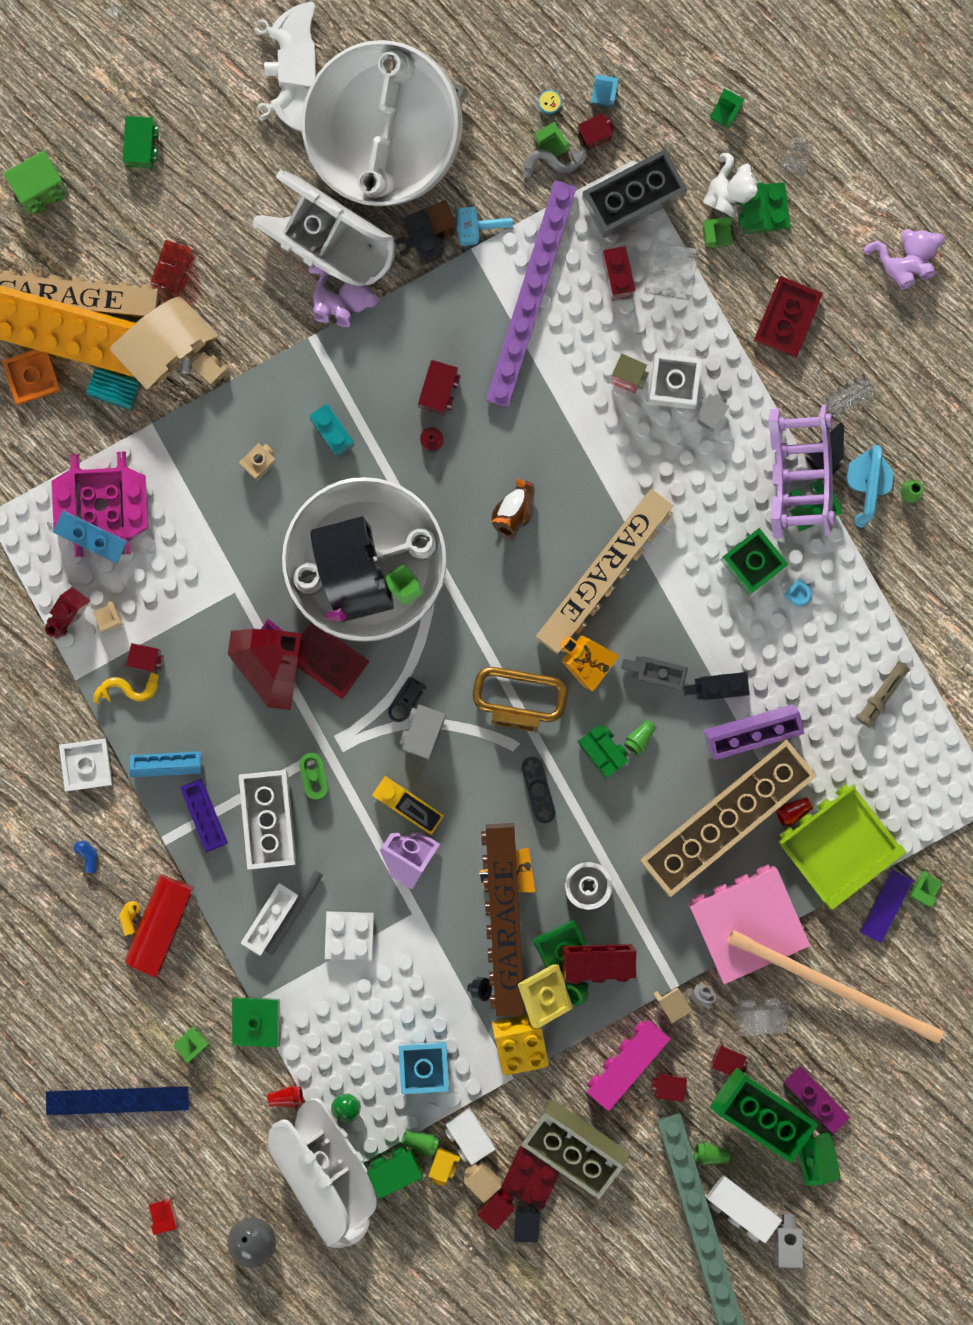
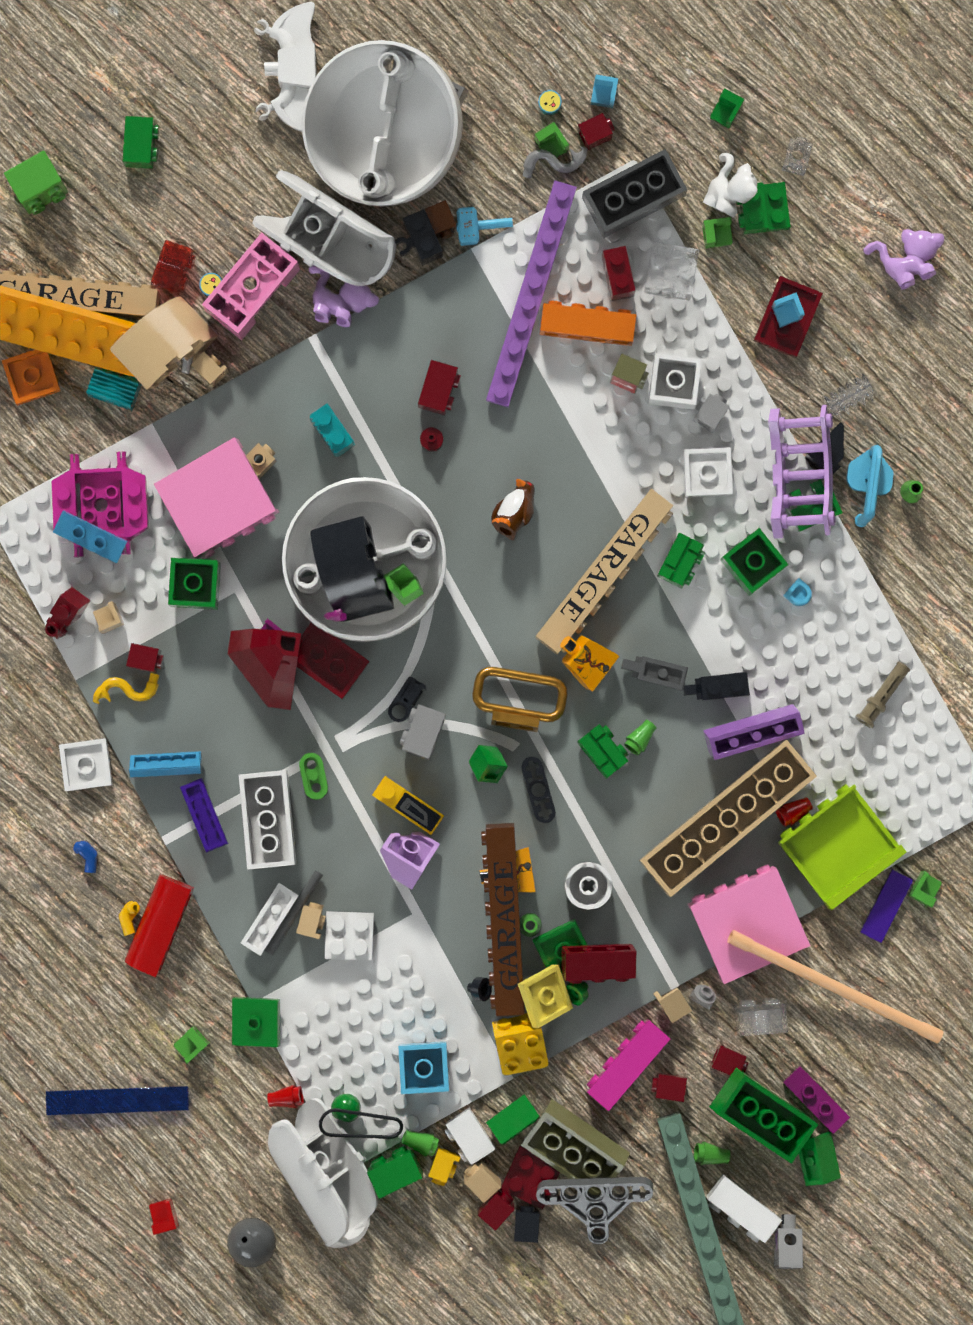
(194, 583): none -> green brick
(209, 283): none -> light yellow tile
(216, 499): none -> bright pink panel
(237, 306): none -> bright pink plate
(311, 920): none -> tan brick
(360, 1135): none -> black piece
(488, 764): none -> green panel
(513, 1119): none -> green panel
(530, 917): none -> bright green cone
(584, 1201): none -> dark grey beam
(588, 324): none -> orange brick
(681, 560): none -> green brick
(708, 472): none -> white plate
(788, 310): none -> medium azure panel

